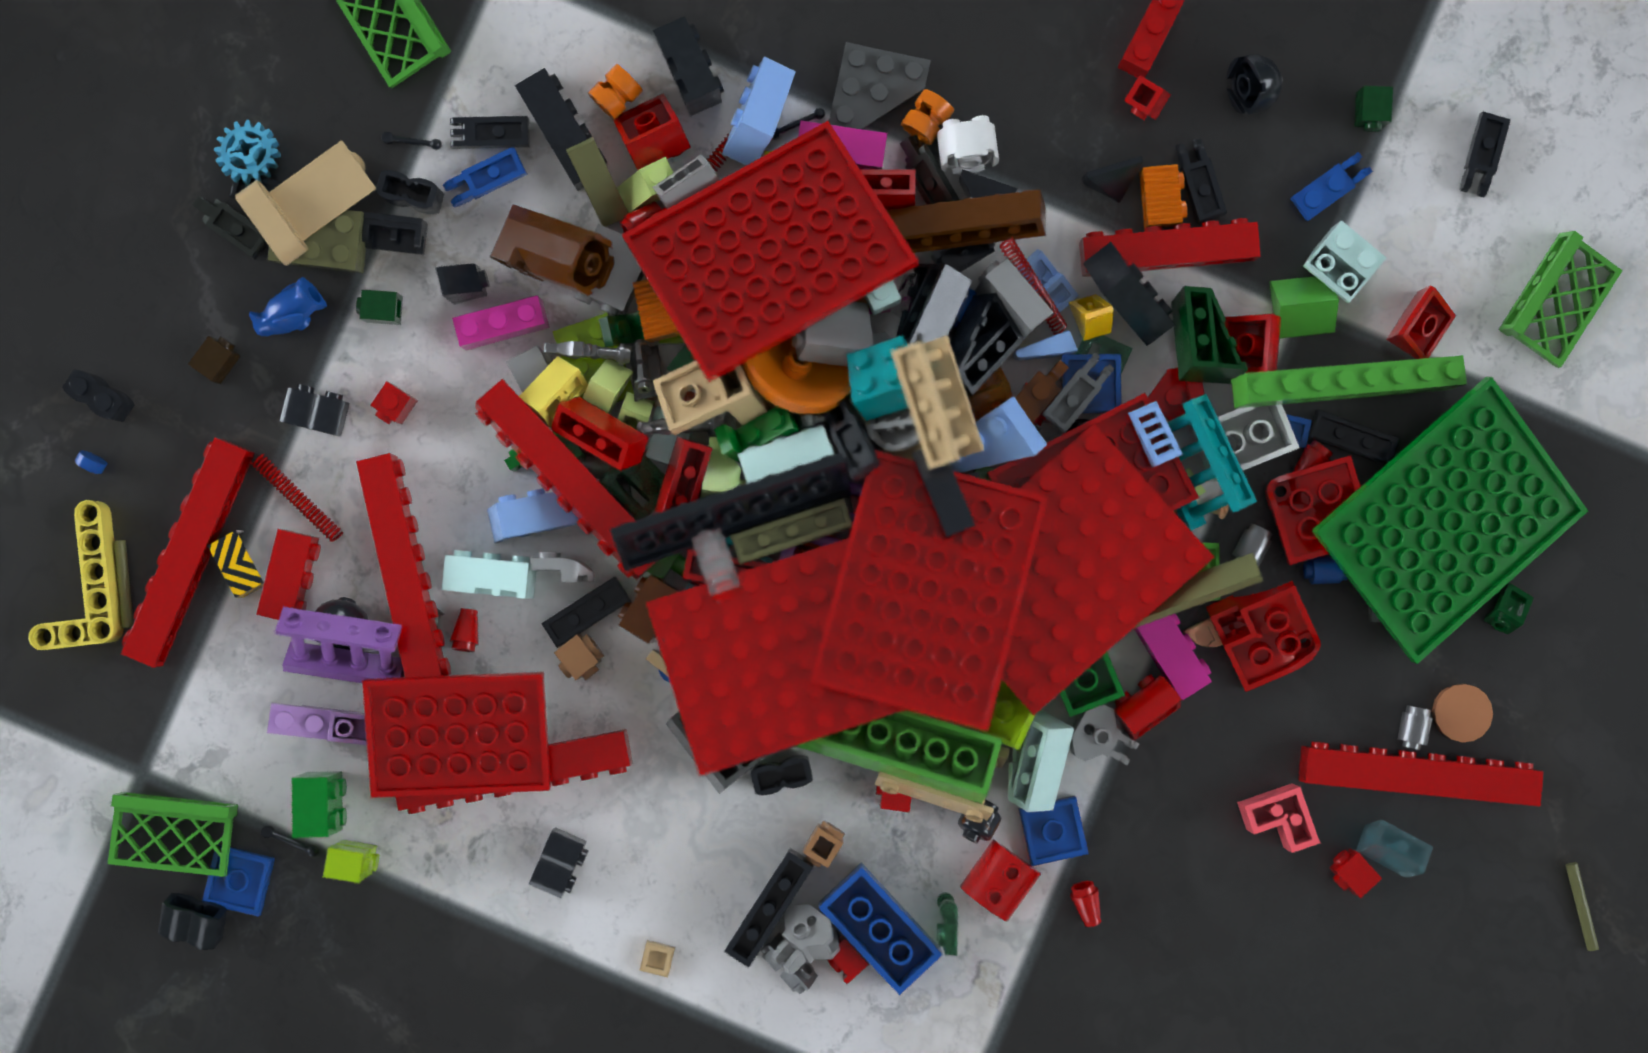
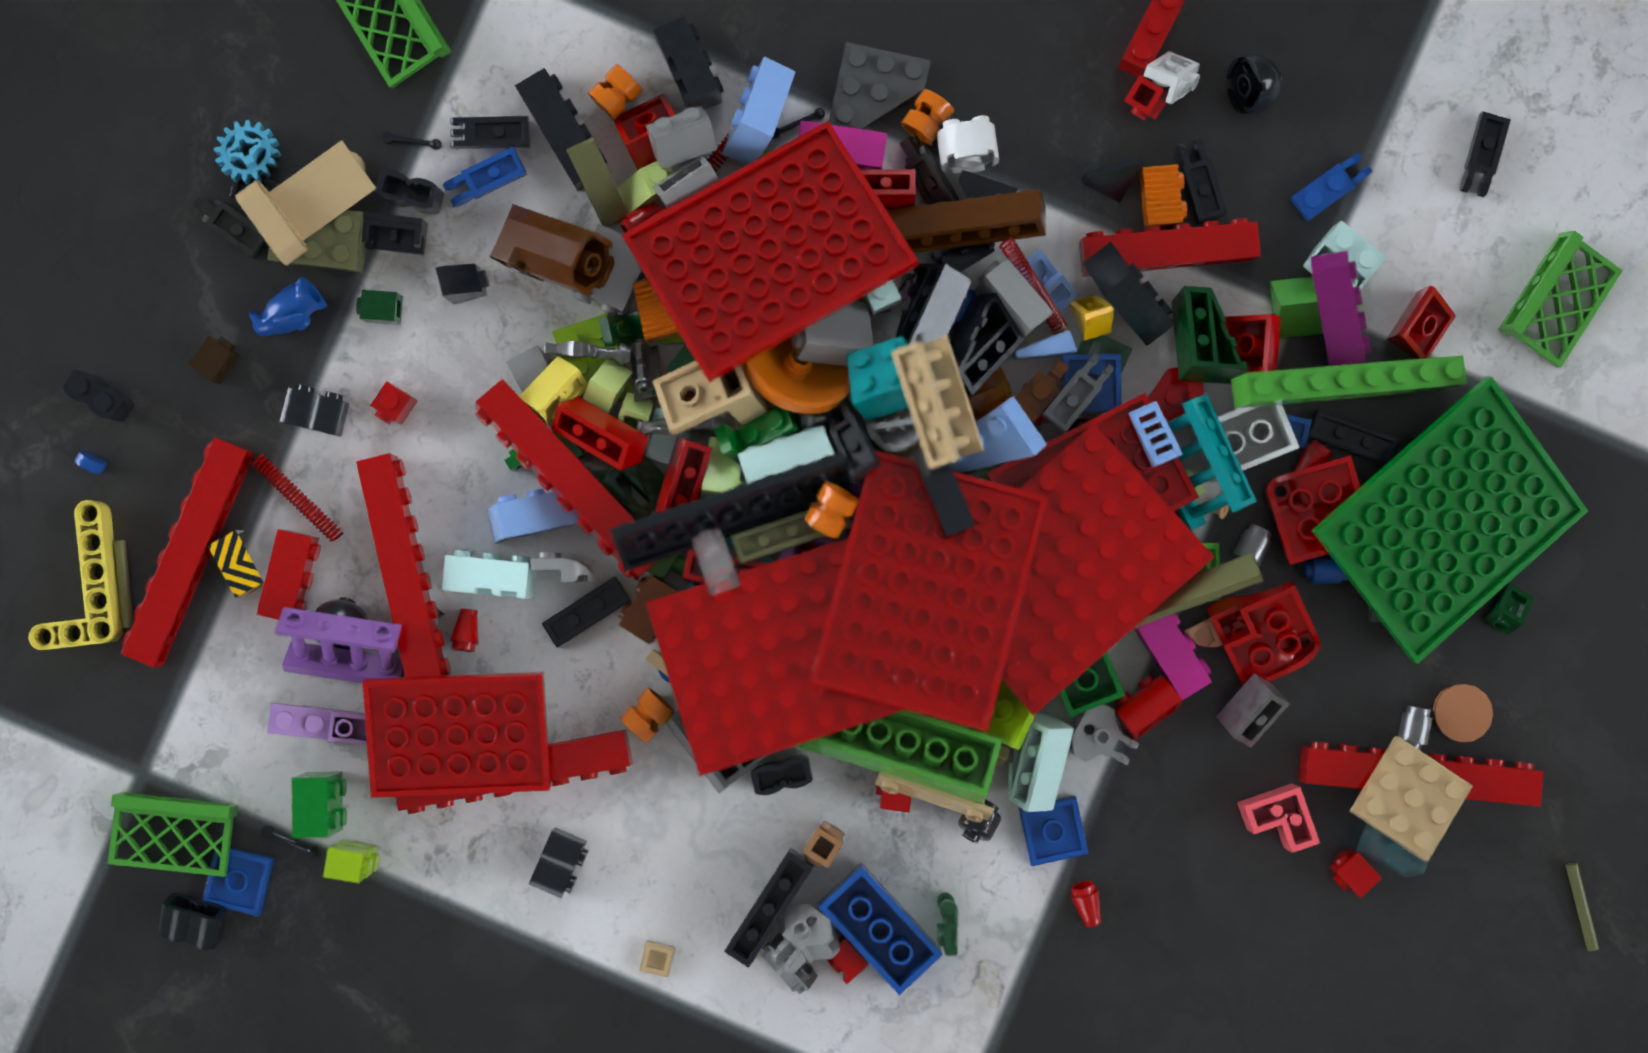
(500, 323): dark pink brick -> none
(579, 657): medium nougat brick -> none
(647, 715): none -> orange wheel
(681, 137): none -> light grey brick
(832, 508): none -> orange wheel
(1000, 880): red brick -> none
(1174, 72): none -> white bracket
(1252, 710): none -> flat silver brick
(1339, 310): none -> magenta brick
(1373, 107): dark green brick -> none
(1411, 798): none -> tan plate

